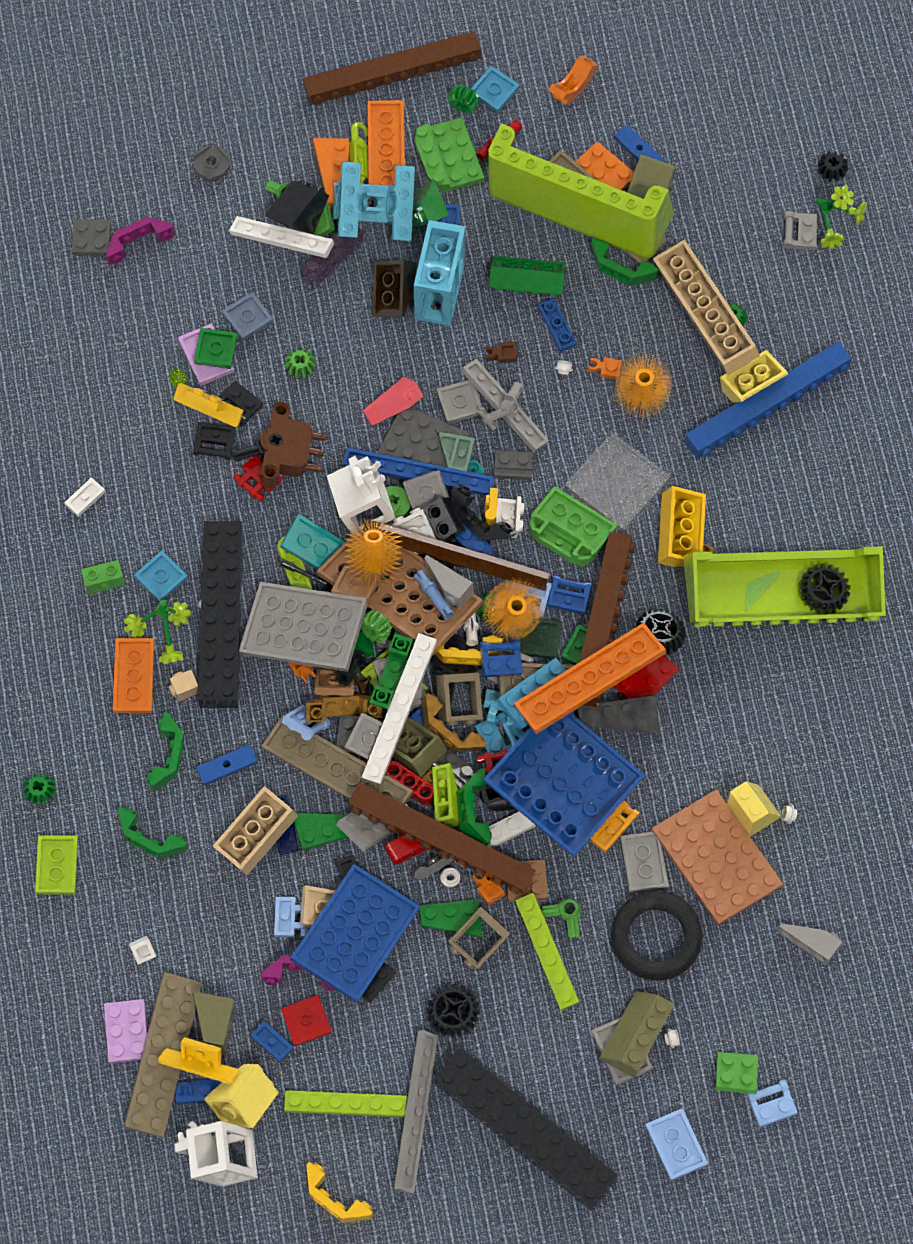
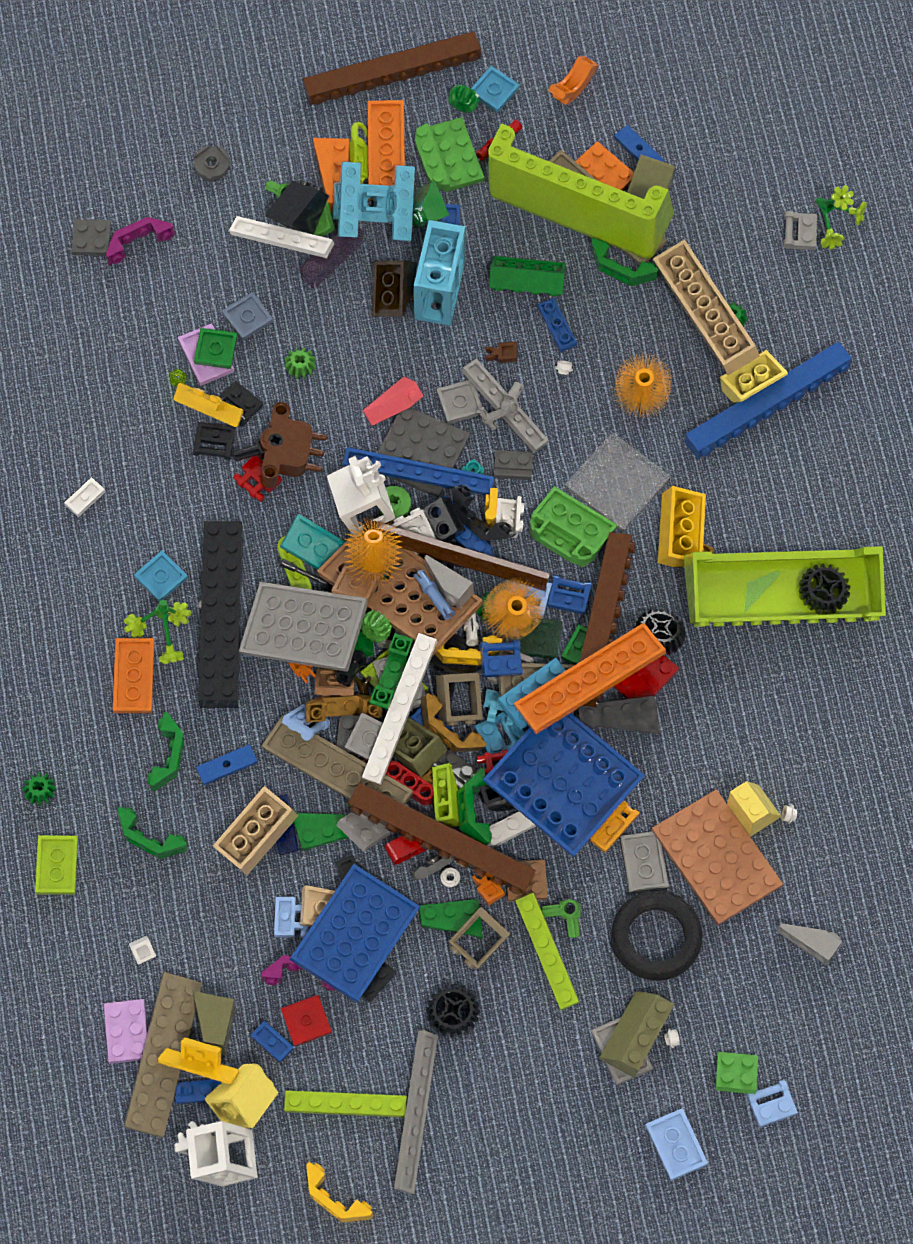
(103, 577): bright green brick -> none
(183, 685): tan brick -> none
(425, 489): light grey plate -> none
(457, 450): sand green wing -> none
(525, 1129): black brick -> none
(608, 368): orange plate -> none
(826, 164): black gear -> none

